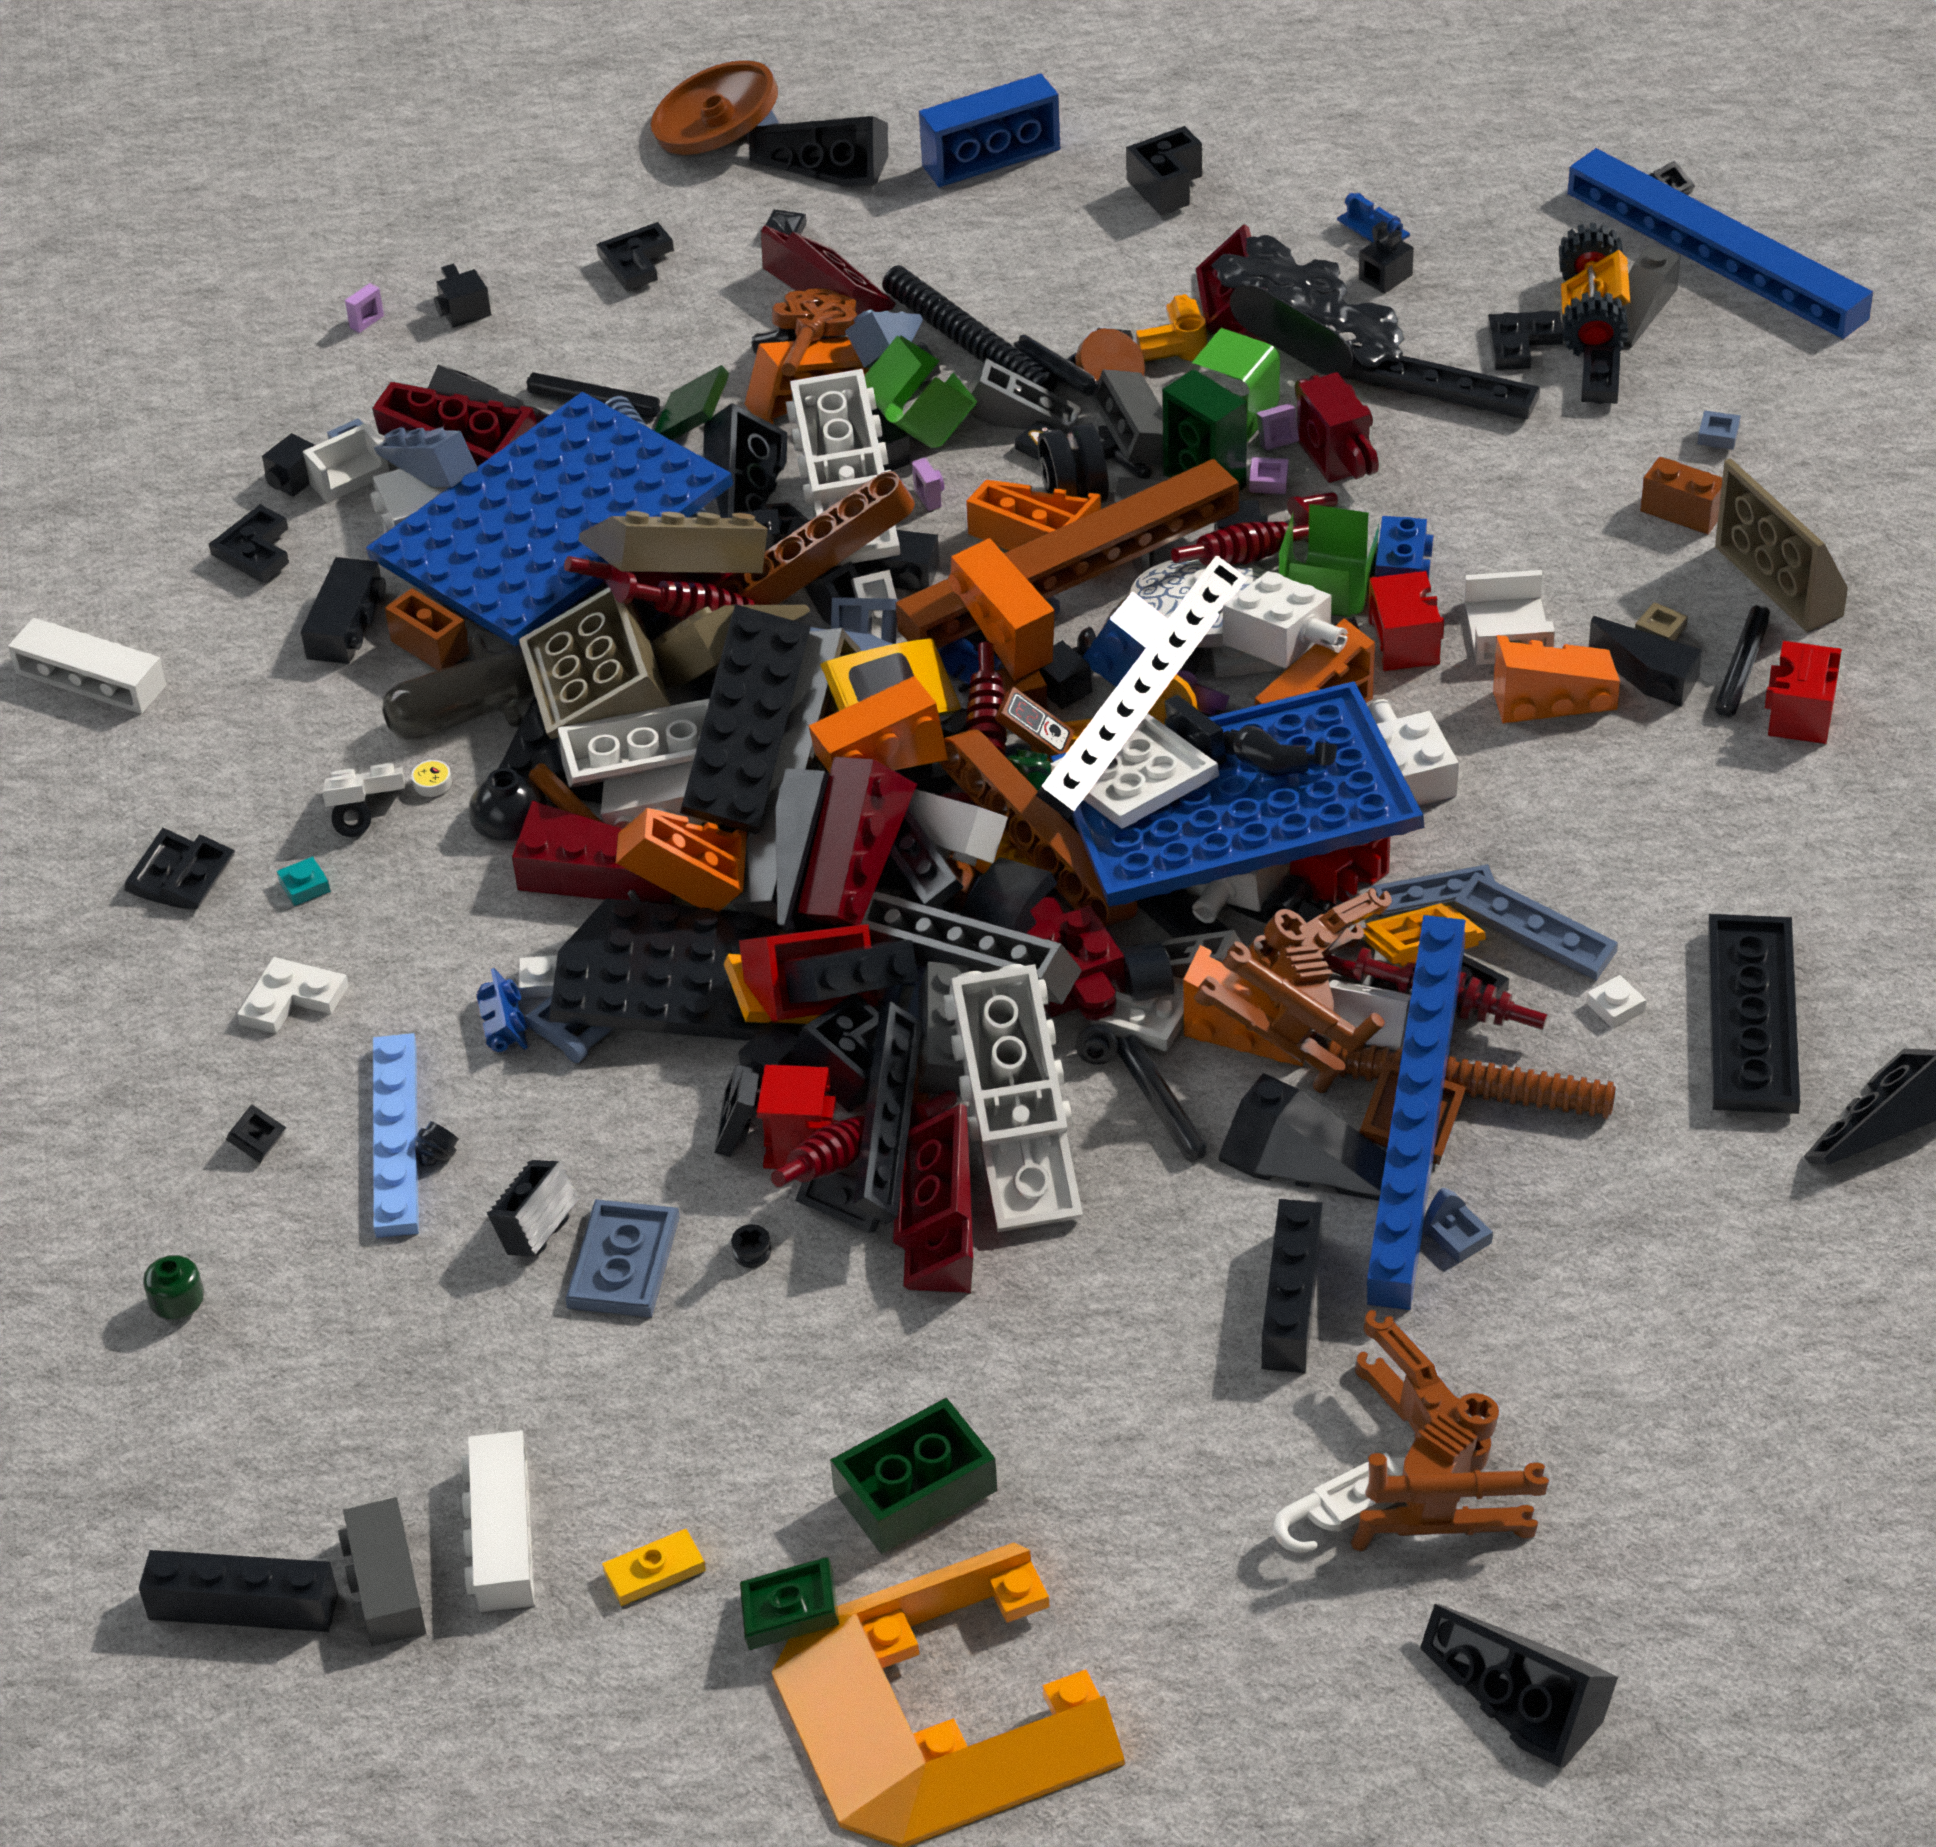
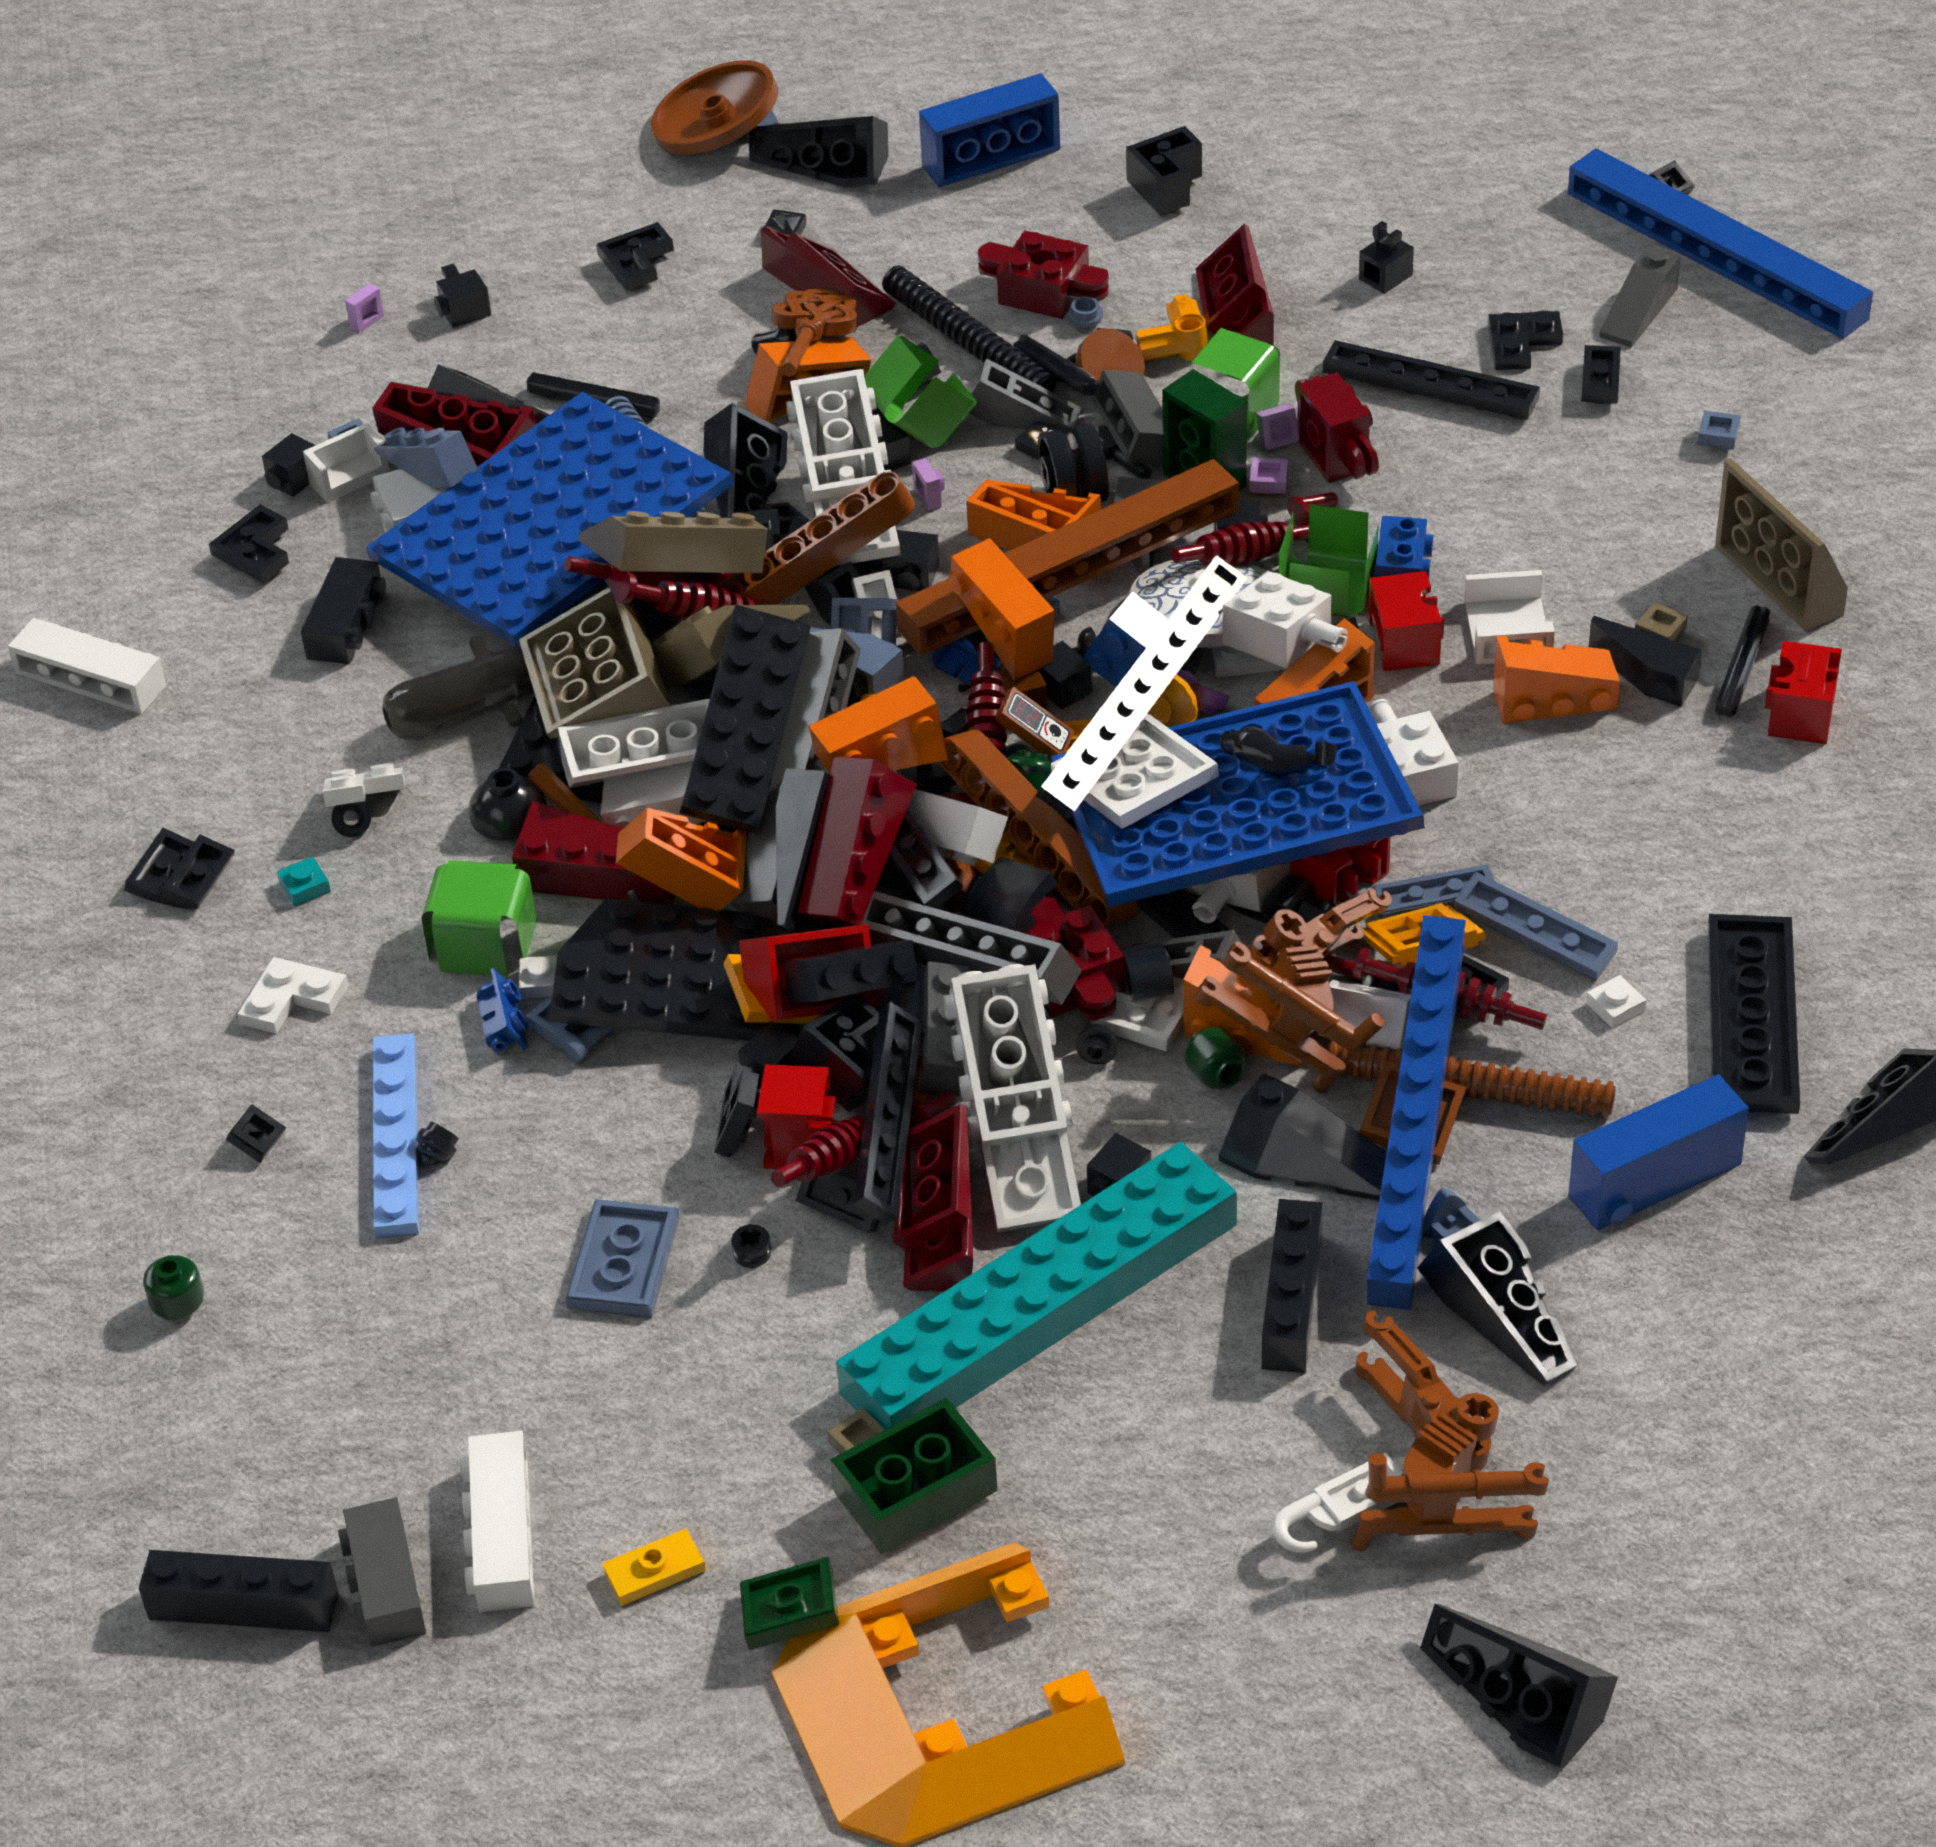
(427, 630): dark orange brick -> none
(431, 778): tile -> none
(466, 914): none -> bright green piece
(533, 1207): brick -> none
(692, 404): dark green tile -> none
(853, 1431): none -> dark tan plate
(876, 669): yellow slope -> none
(877, 330): sand blue slope -> none
(1040, 1289): none -> teal brick
(1042, 273): none -> dark red brick
(1085, 312): none -> sand blue plate
(1114, 1162): none -> black brick
(1161, 1098): black axle -> none
(1195, 728): black plate -> none
(1216, 1058): none -> dark green head
(1303, 305): black plant -> none
(1363, 217): blue hinge -> none
(1489, 1284): none -> black wedge
(1593, 288): plate -> none
(1657, 1152): none -> blue brick
(1682, 495): dark orange brick -> none

